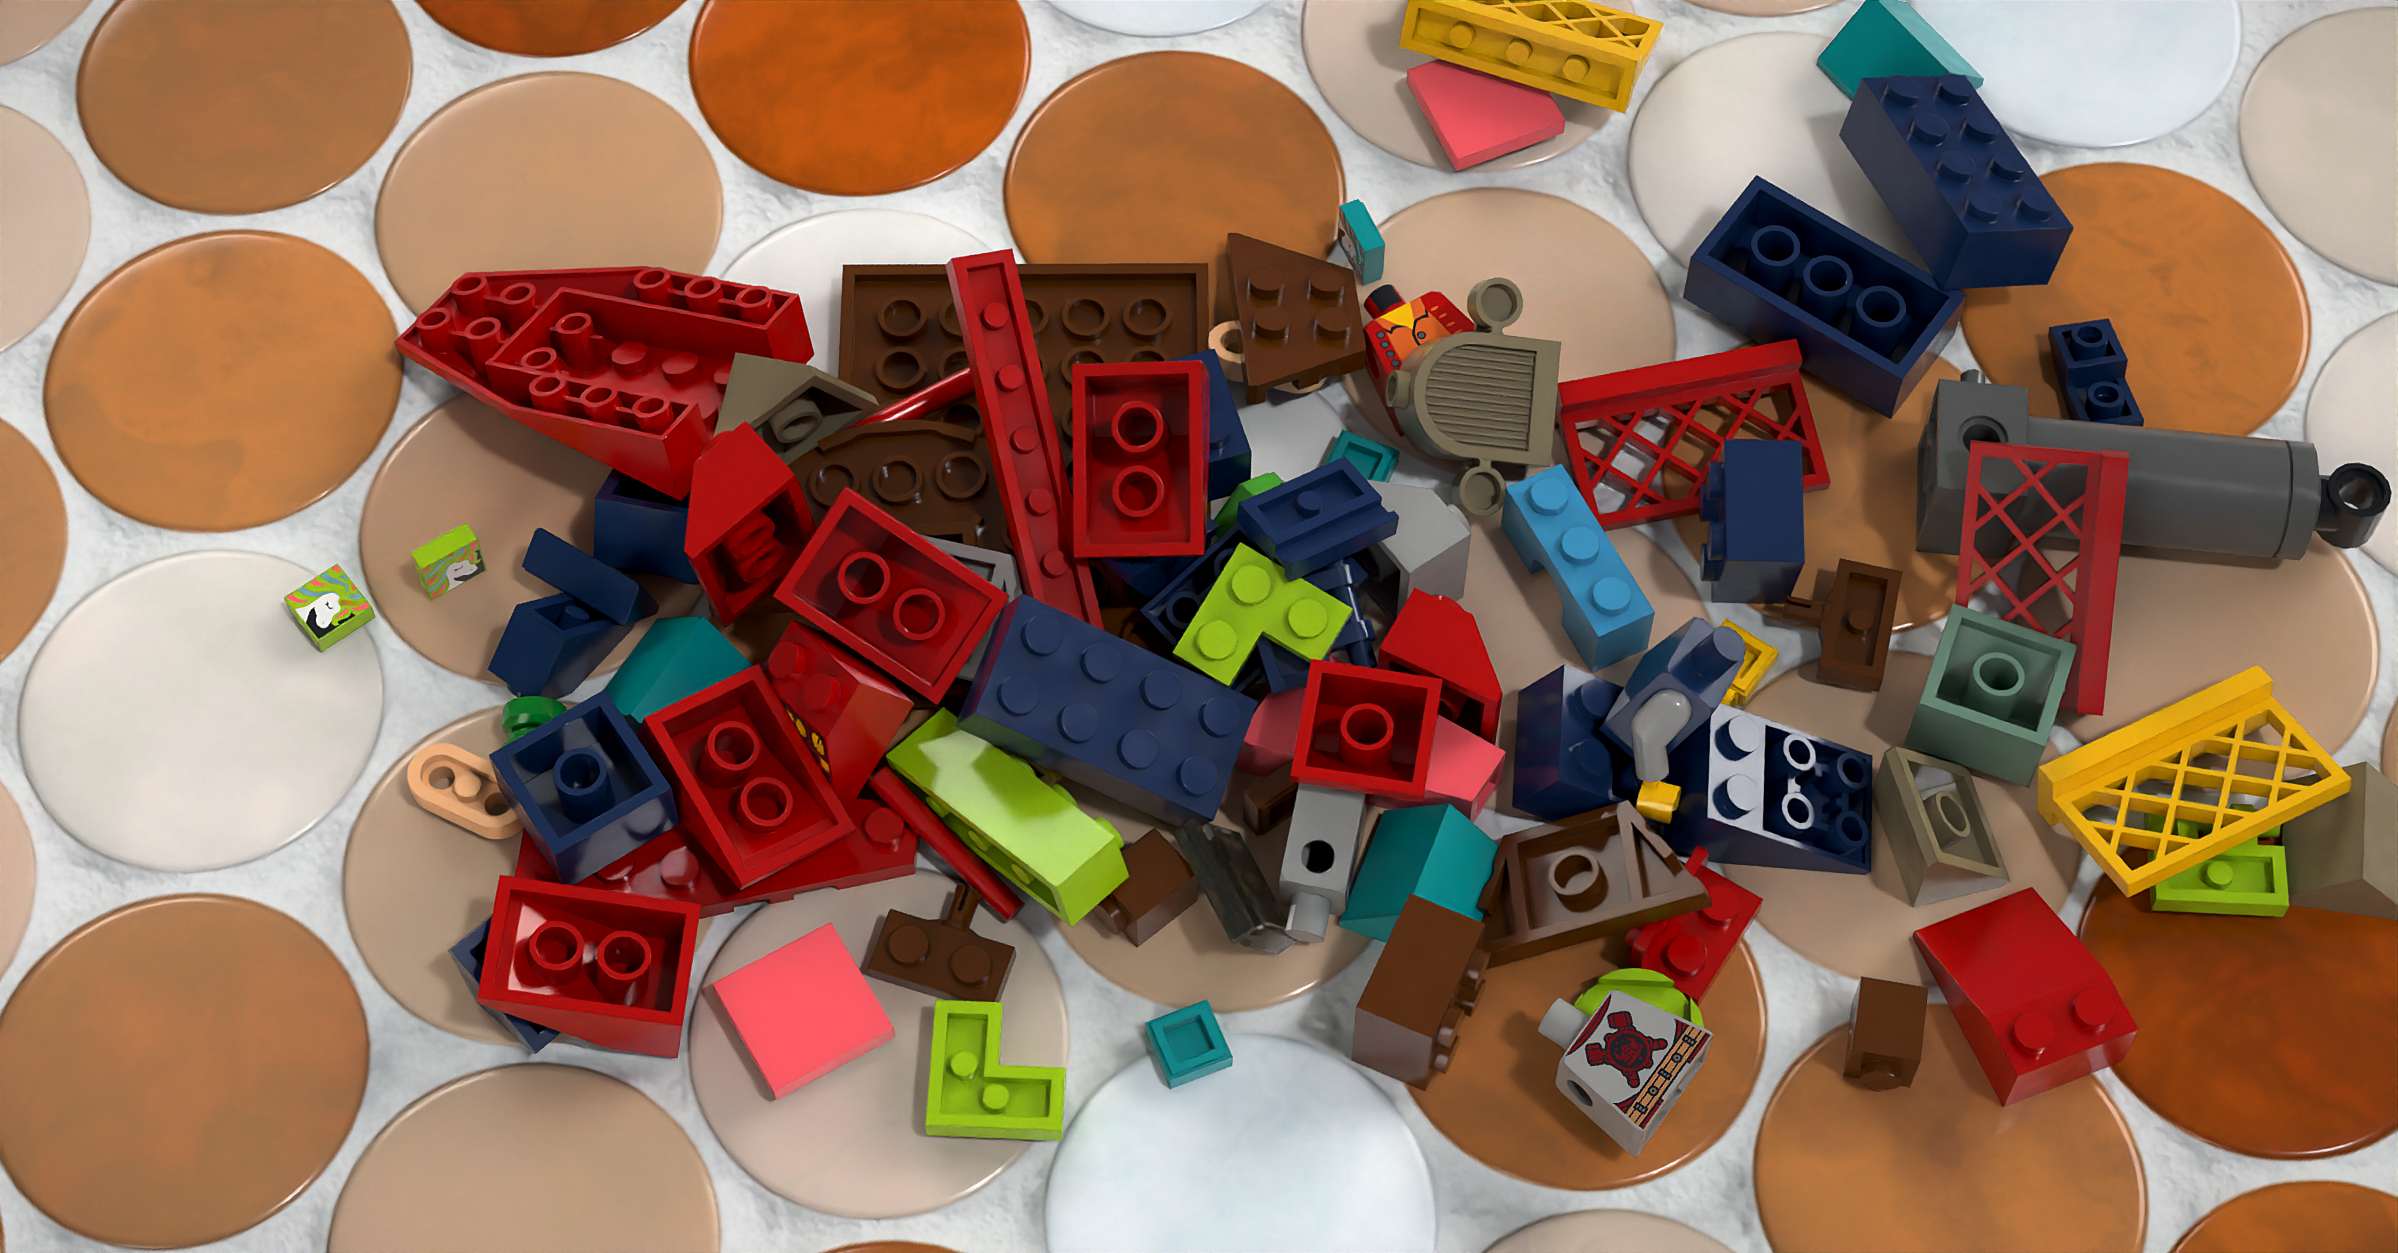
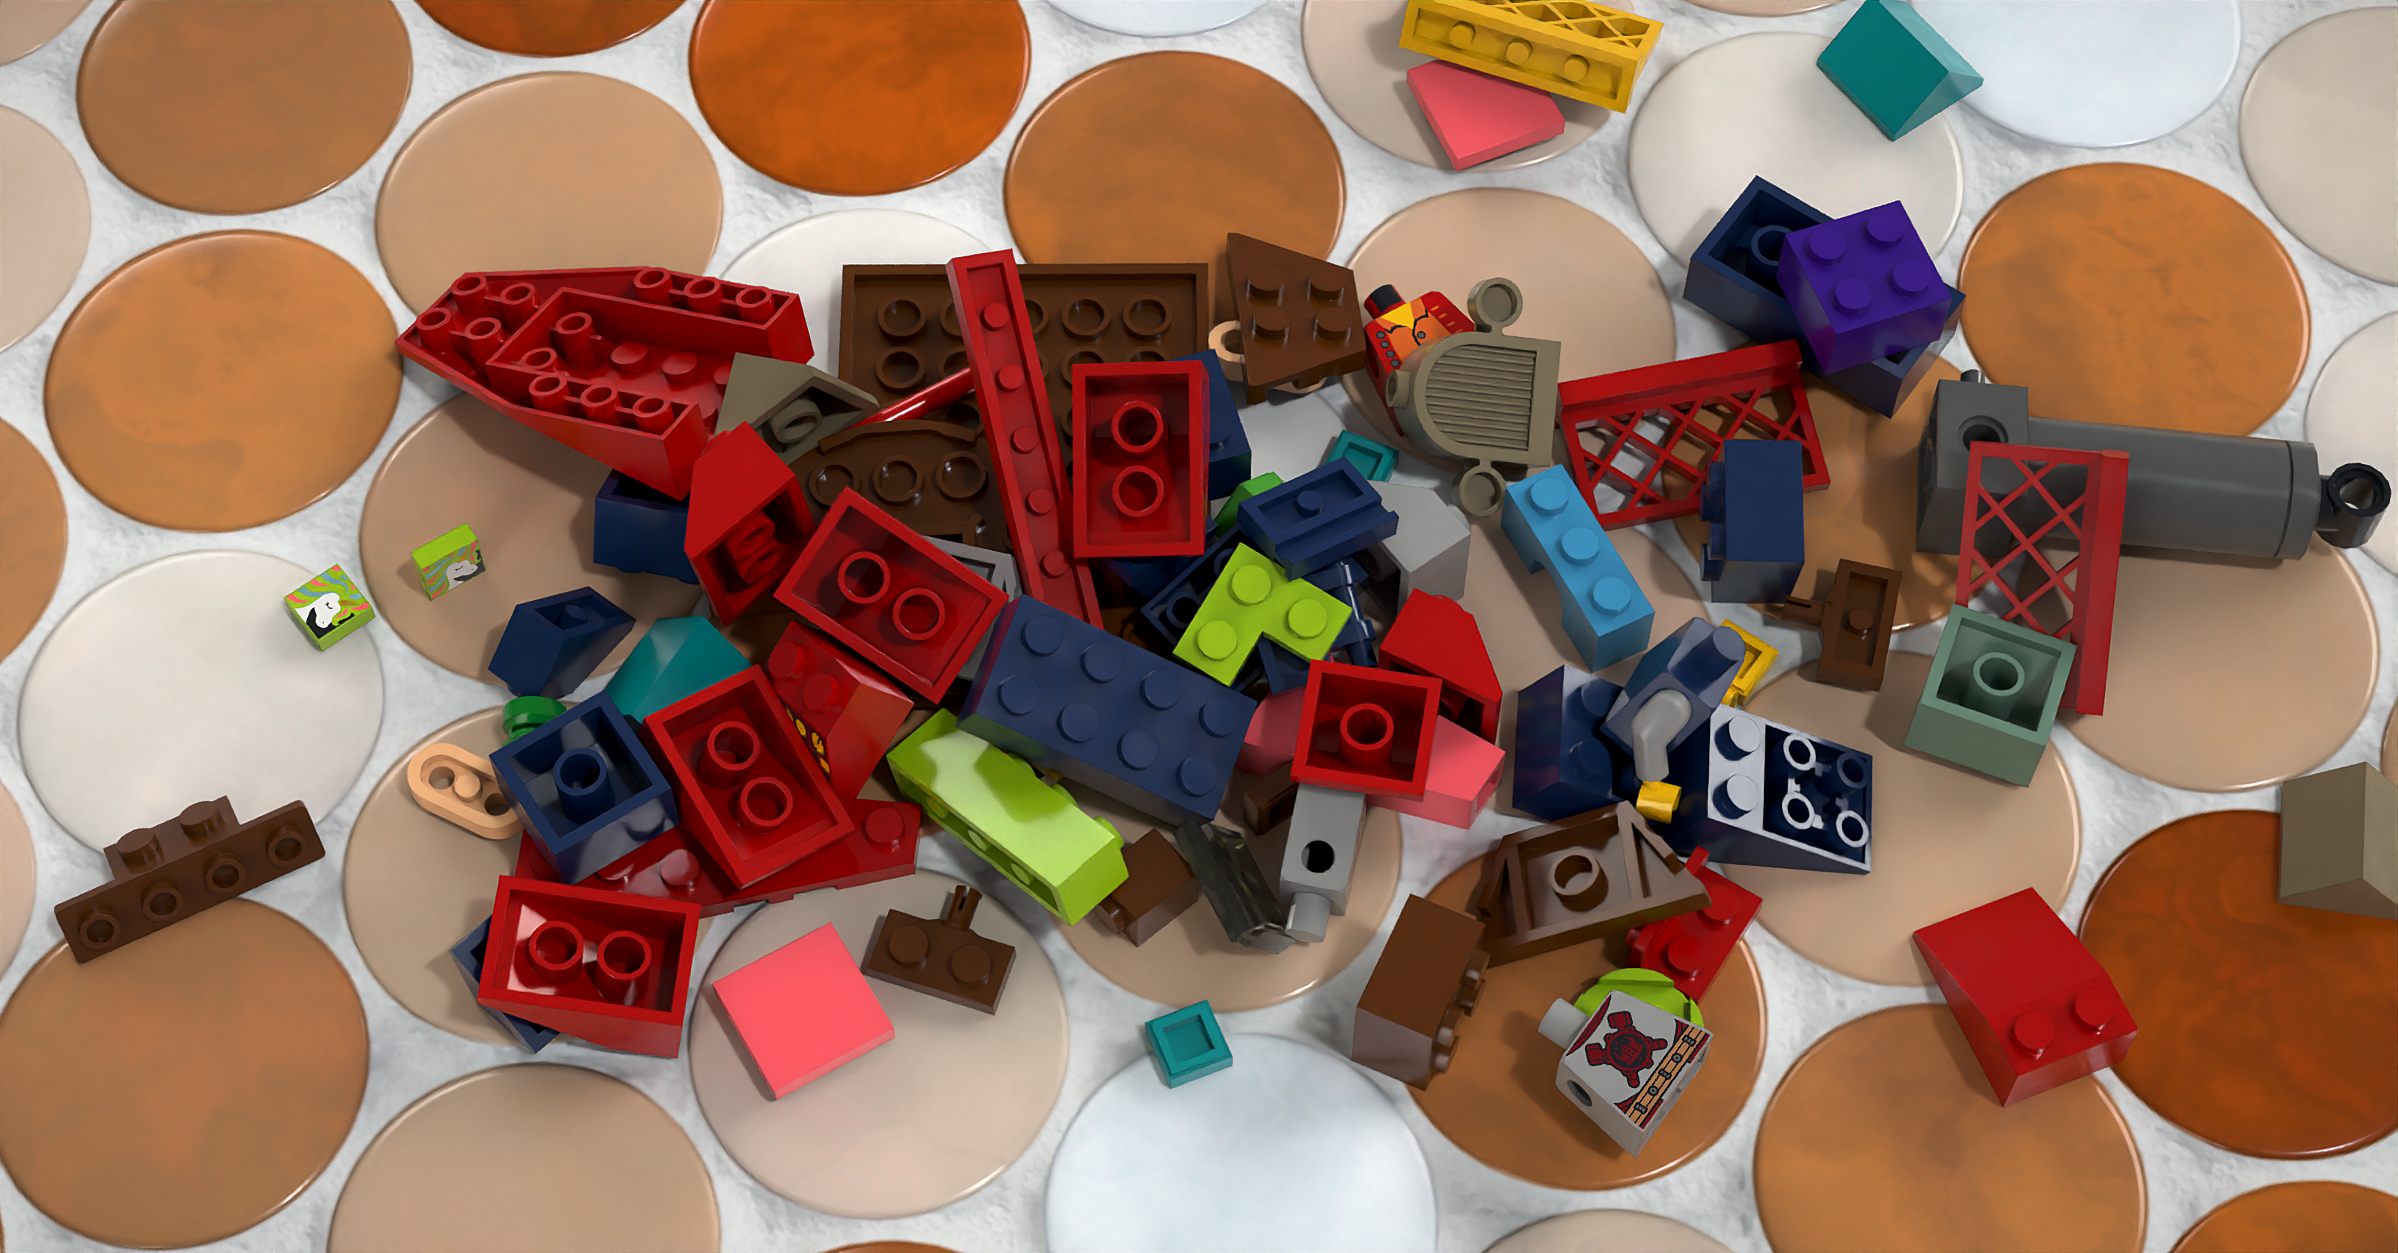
(184, 869): none -> reddish brown bracket
(587, 579): dark blue slope -> none
(946, 843): red bar -> none
(978, 1095): lime plate -> none
(1361, 241): teal tile -> none
(1422, 853): teal slope -> none
(1863, 287): none -> dark purple brick
(1885, 1033): reddish brown brick -> none
(1936, 827): dark tan slope -> none
(1955, 182): dark blue brick -> none
(2093, 372): dark blue slope -> none
(2161, 750): yellow fence -> none
(2237, 881): lime plate -> none

